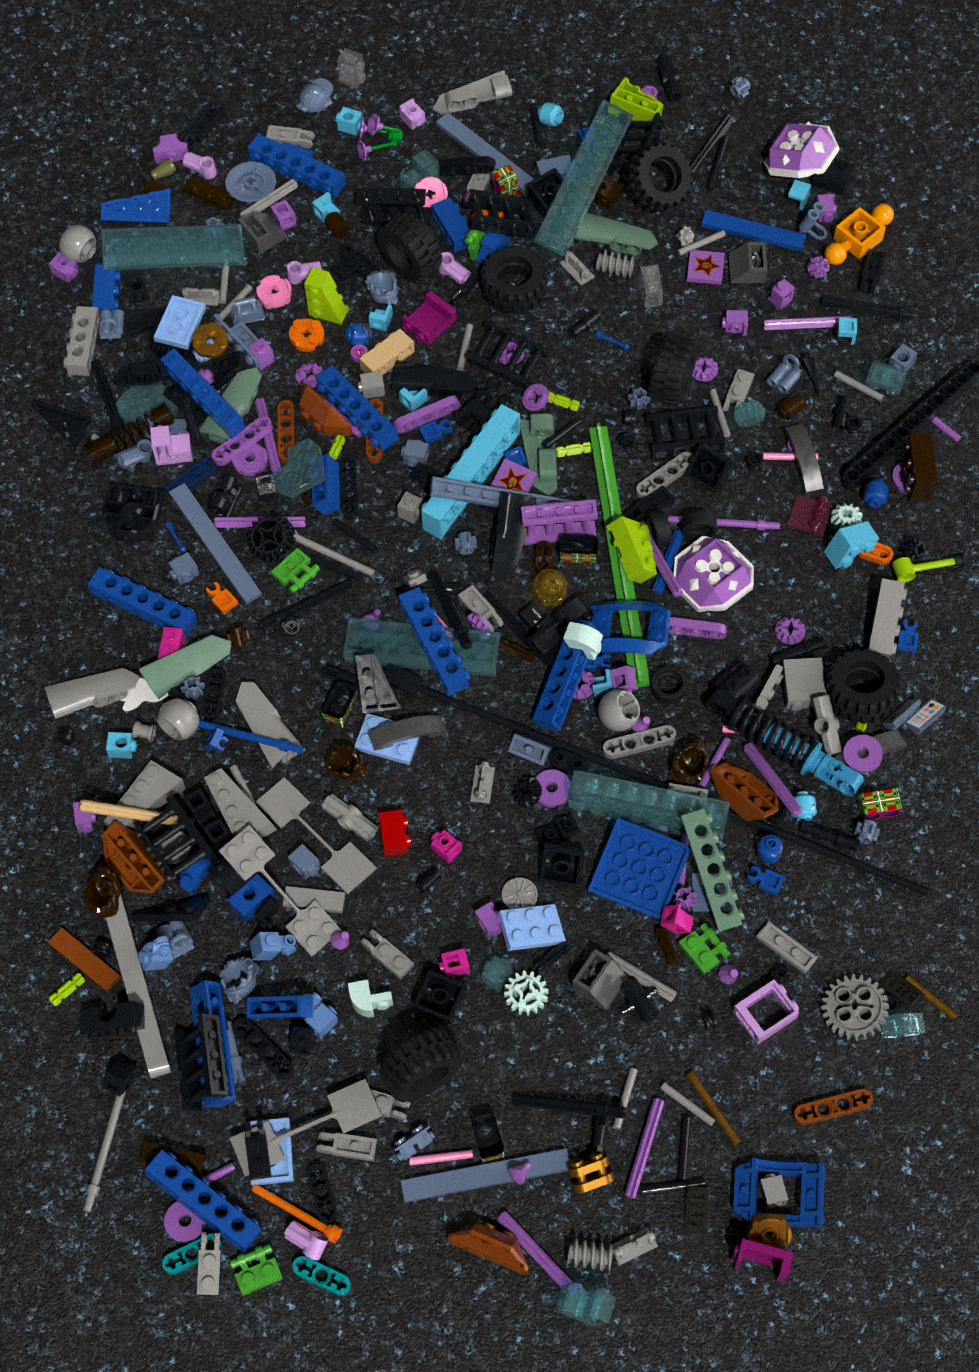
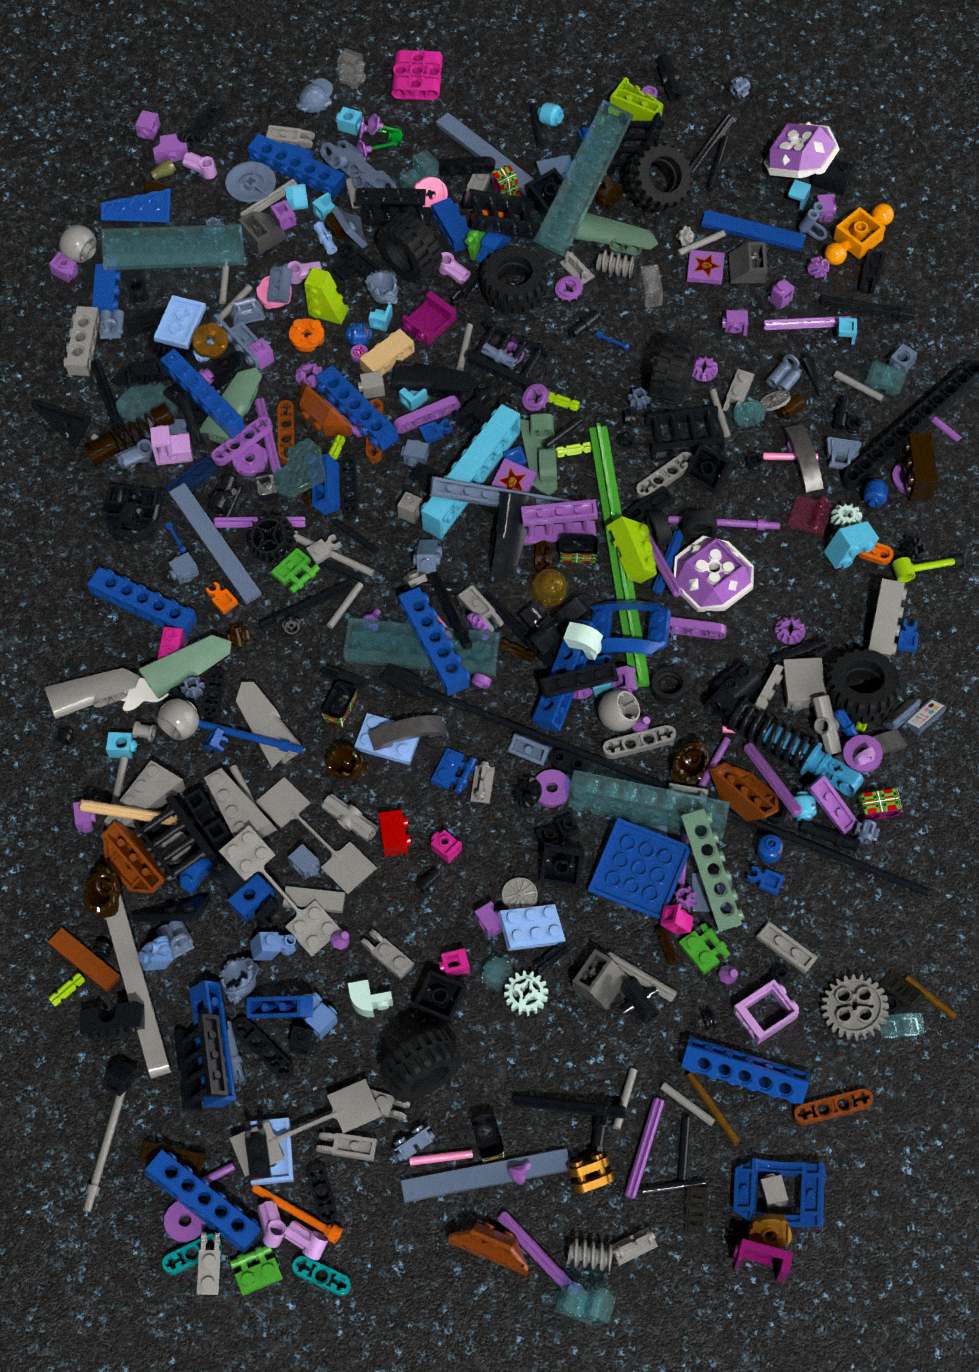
(119, 780): none -> light grey bar
(147, 125): none -> medium lavender brick
(207, 296): light grey hinge -> none
(208, 193): dark brown plate -> none
(271, 1224): none -> lavender piece
(279, 284): none -> sand blue slope
(296, 196): none -> medium azure panel
(321, 550): none -> light grey plate
(325, 238): none -> light blue pin
(345, 604): none -> light grey bar
(351, 225): none -> sand blue plate
(352, 193): none -> light grey bar
(353, 164): none -> sand blue piece
(373, 686): wedge -> none
(412, 114): lavender brick -> none
(417, 75): none -> dark pink connector
(427, 556): none -> sand blue brick
(448, 768): none -> blue plate
(465, 543): sand blue gear -> none
(469, 96): light grey panel -> none
(481, 680): none -> medium lavender tile
(499, 355): none -> sand blue pin
(571, 282): none -> medium lavender gear
(579, 679): none -> black tile
(755, 1066): none -> blue brick
(775, 400): none -> light grey wheel
(831, 804): none -> medium lavender piece
(842, 450): none -> sand blue piece
(846, 724): none -> blue axle
(865, 756): none -> lavender tile

